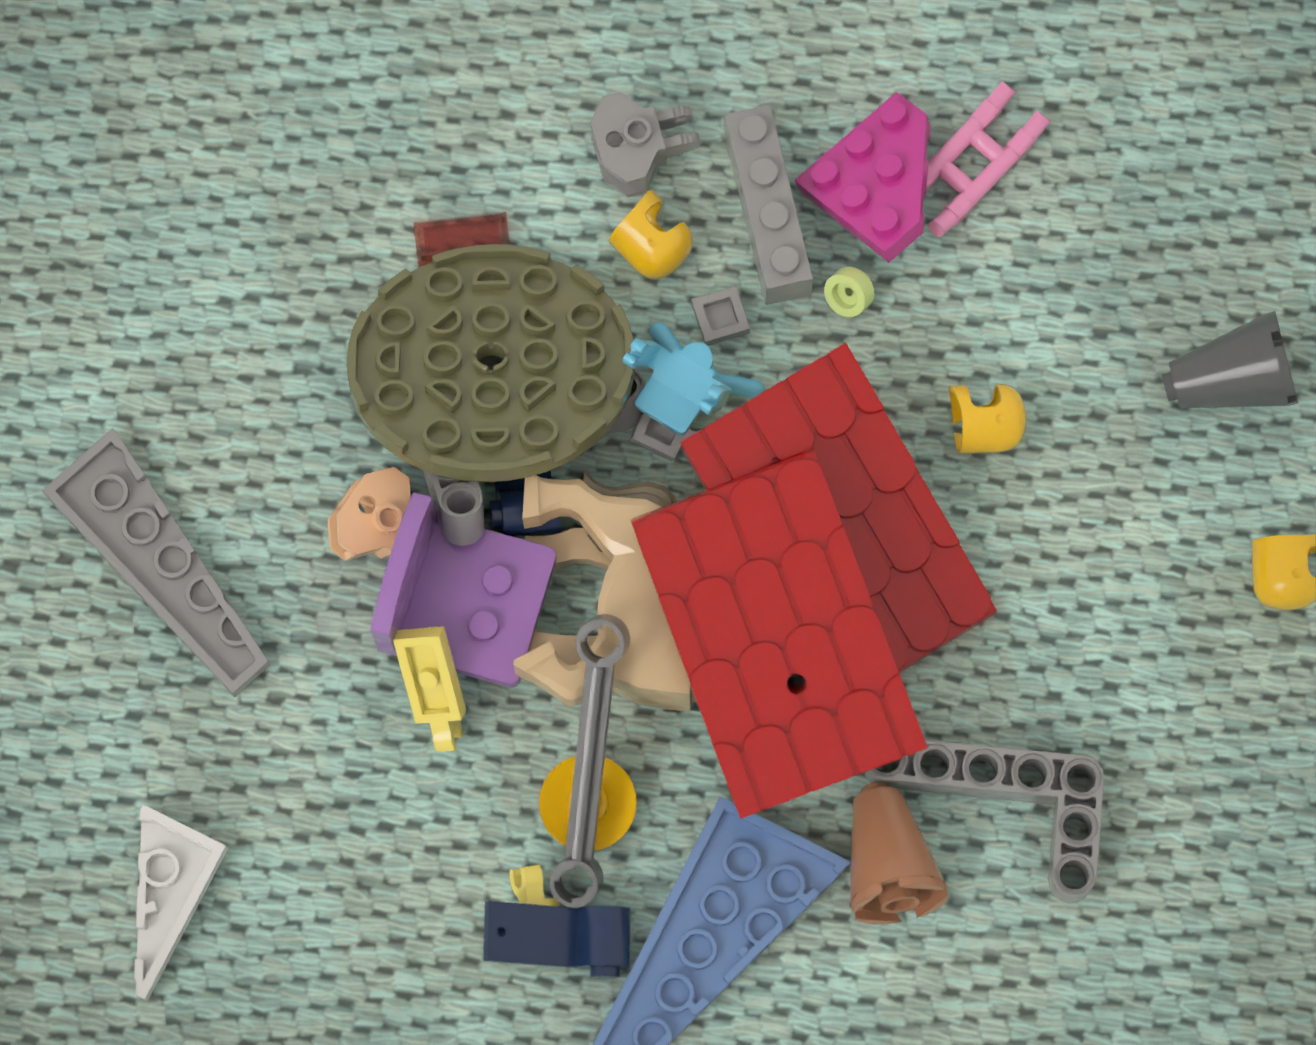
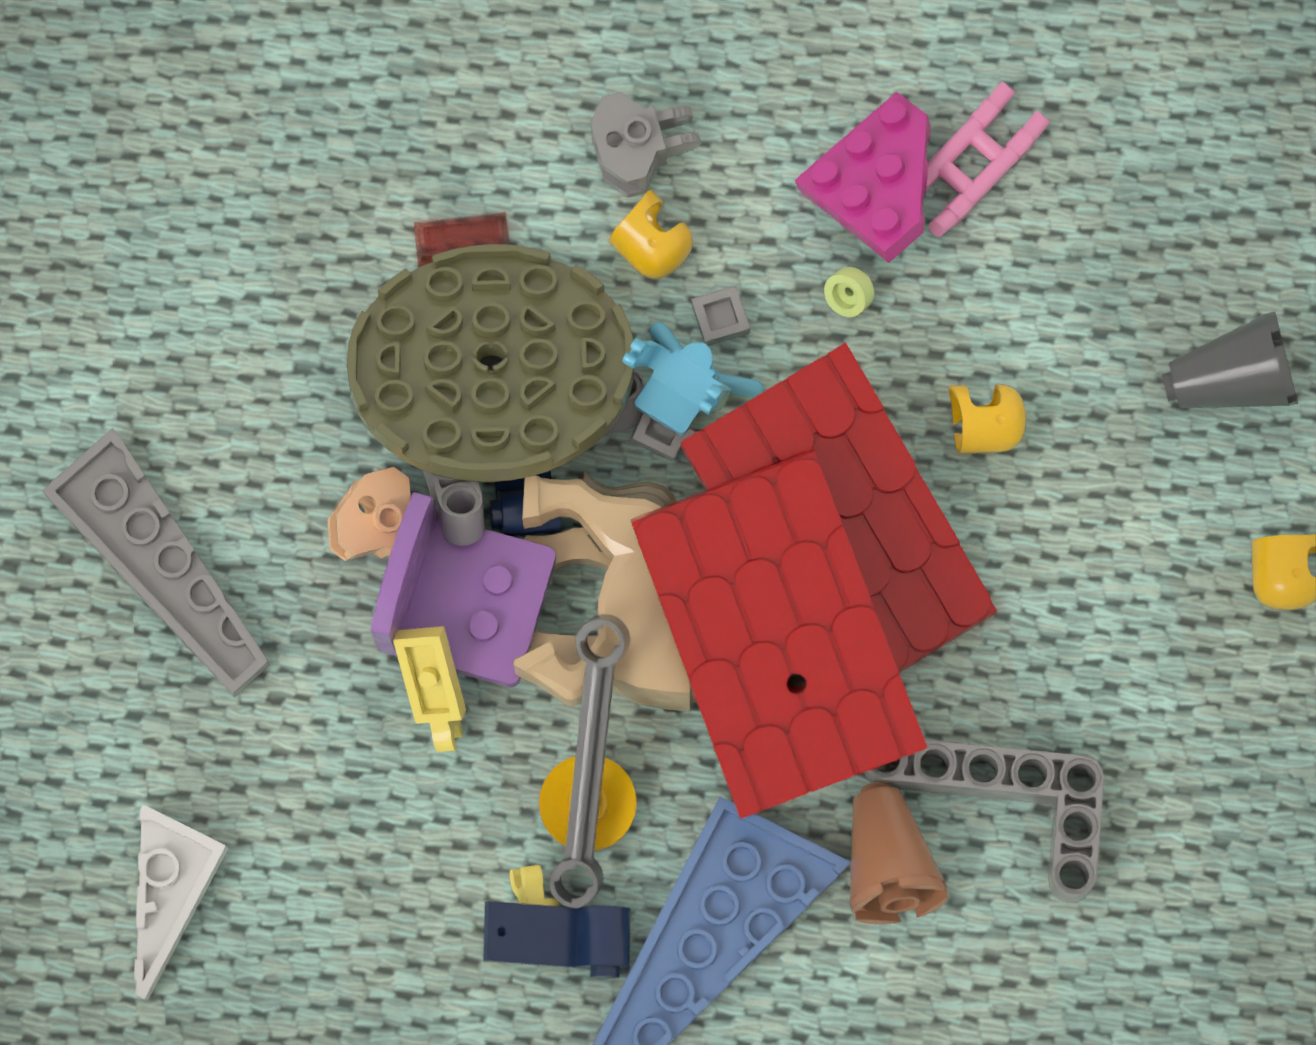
(768, 205): light grey brick -> none

